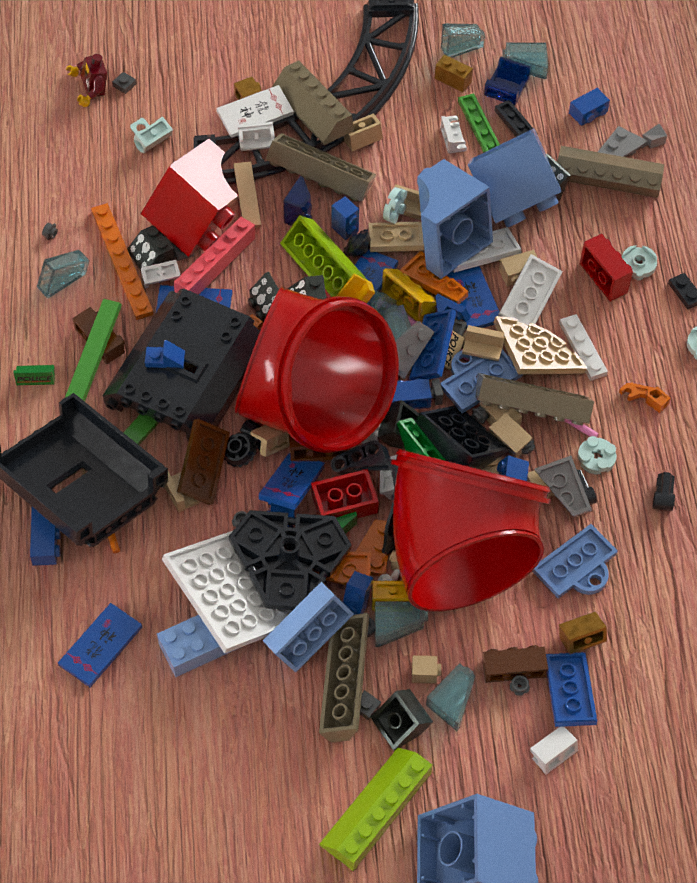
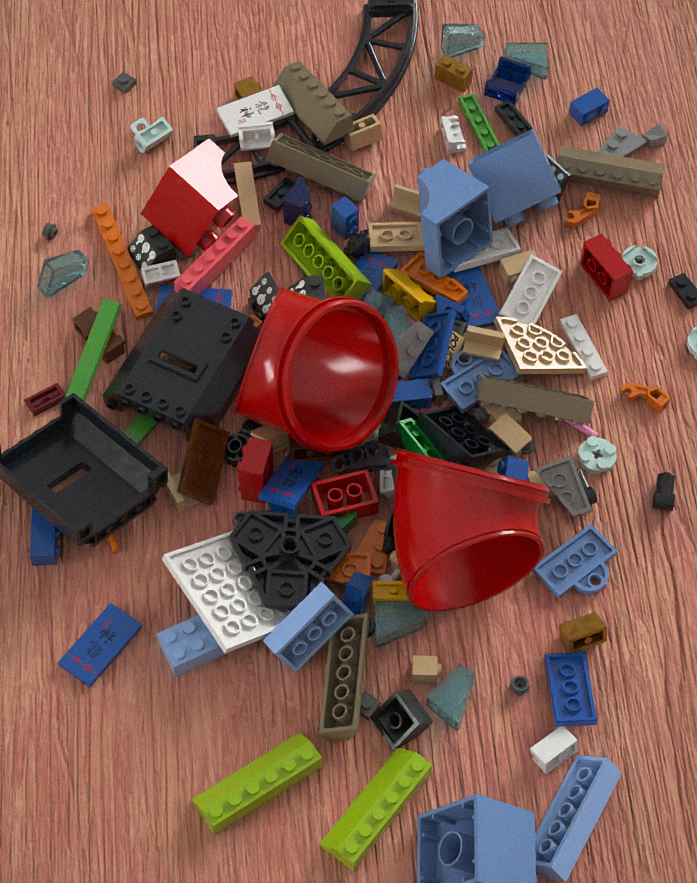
(34, 375): green panel -> none
(47, 401): none -> dark red tile
(93, 76): dark red torso -> none
(165, 356): blue slope -> none
(255, 468): none -> red brick
(257, 782): none -> lime slope
(278, 194): none -> black plate
(358, 288): yellow panel -> none
(396, 205): light aqua plate -> none
(514, 662): reddish brown brick -> none
(573, 815): none -> light blue slope
(588, 210): none -> orange piece

